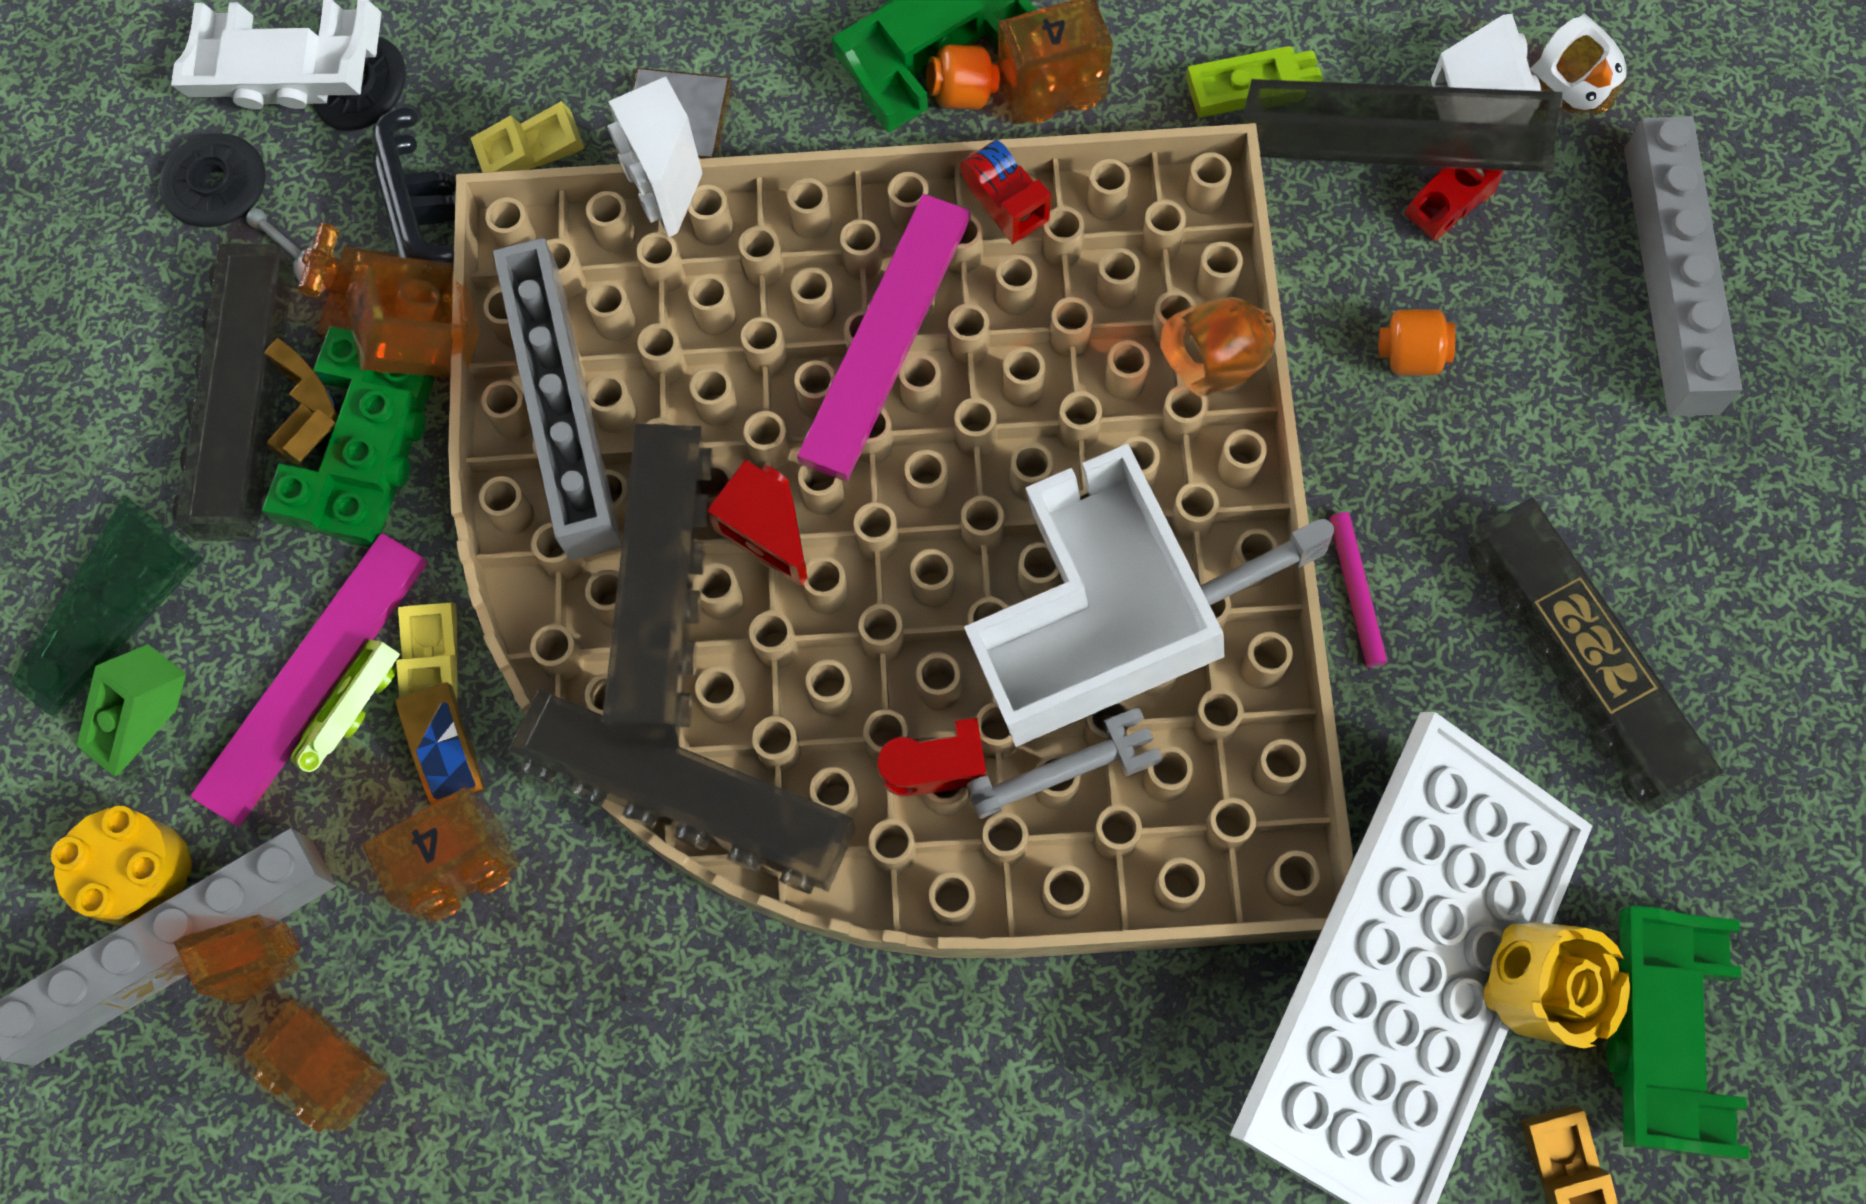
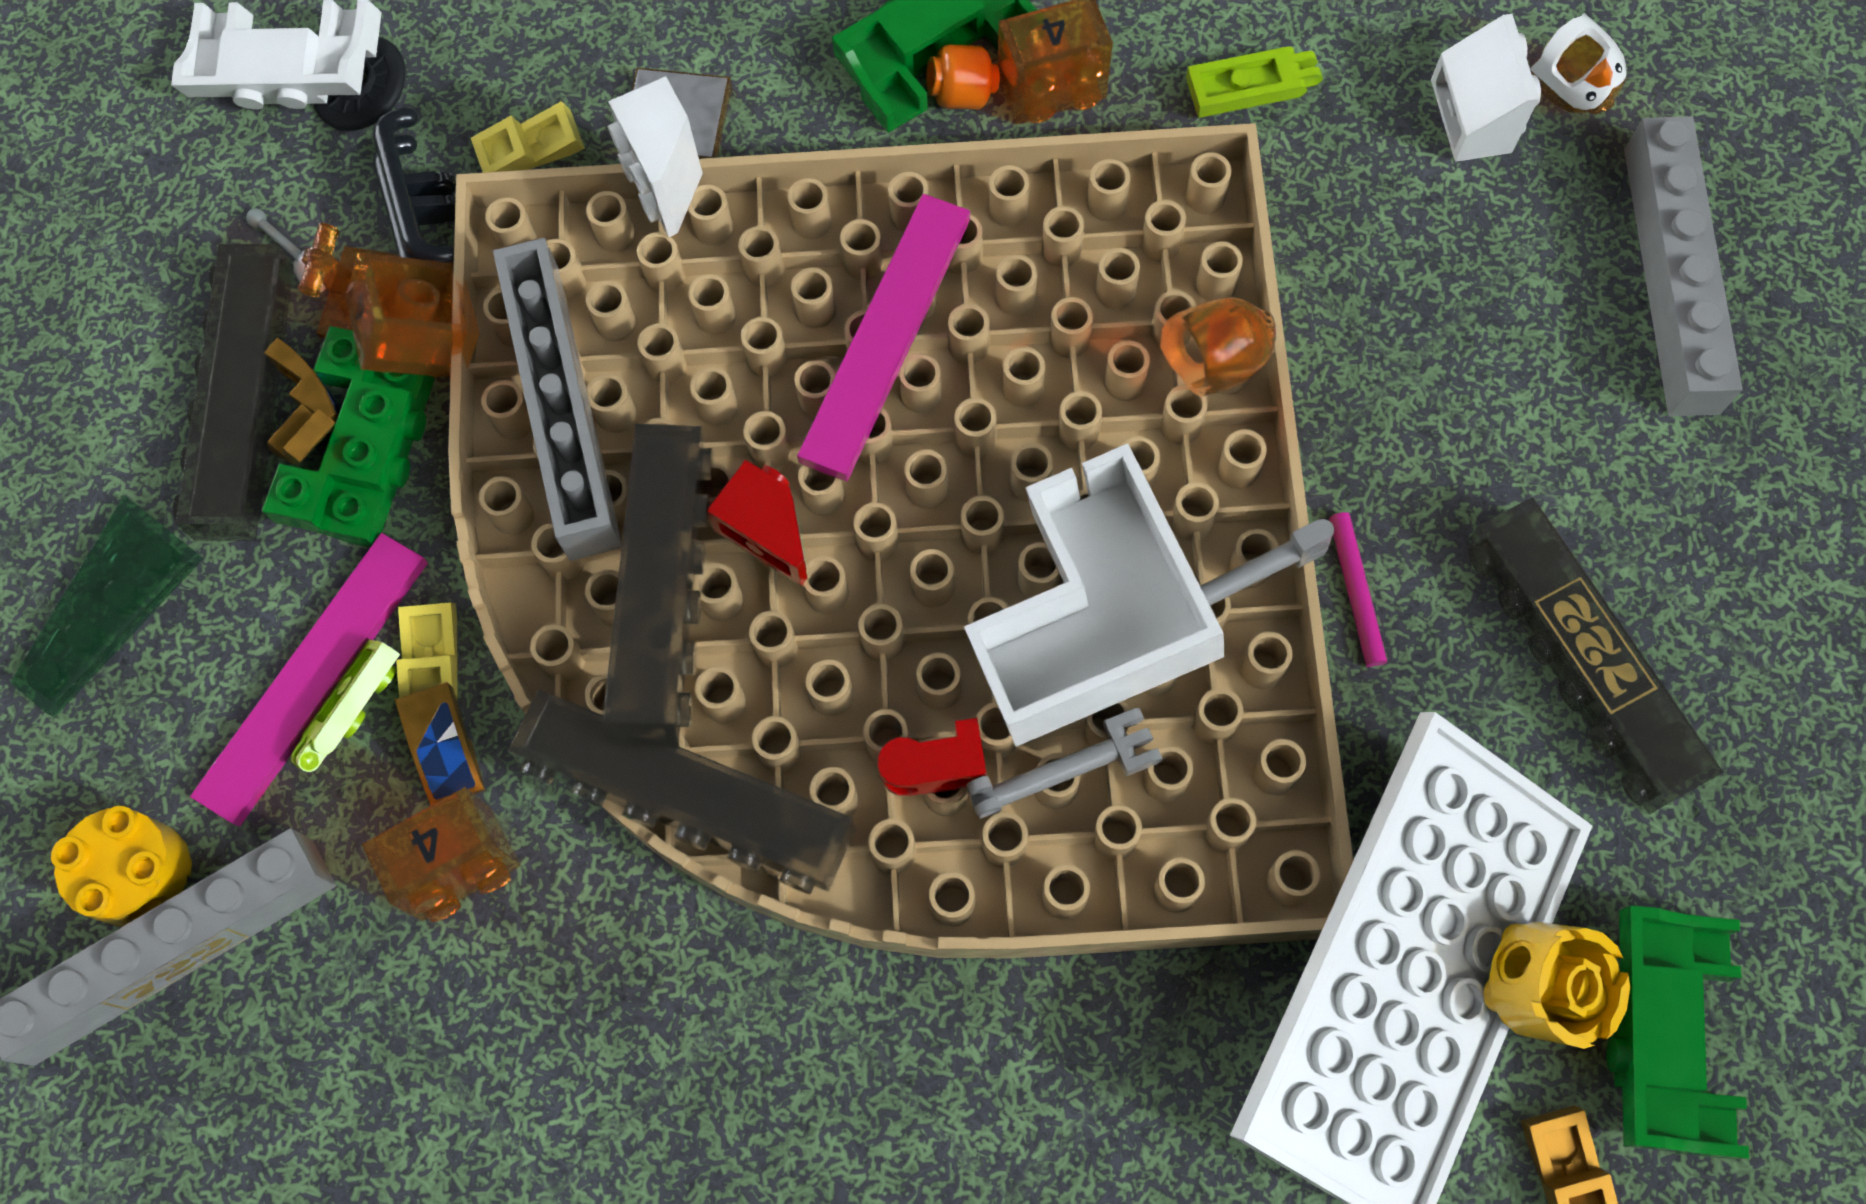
(128, 706): bright green slope -> none
(220, 205): black wheel -> none
(239, 958): clear orange slope -> none
(315, 1068): clear orange brick -> none
(1006, 190): red leg -> none
(1406, 124): clear smoke brick -> none
(1417, 342): orange head -> none
(1451, 197): red leg -> none

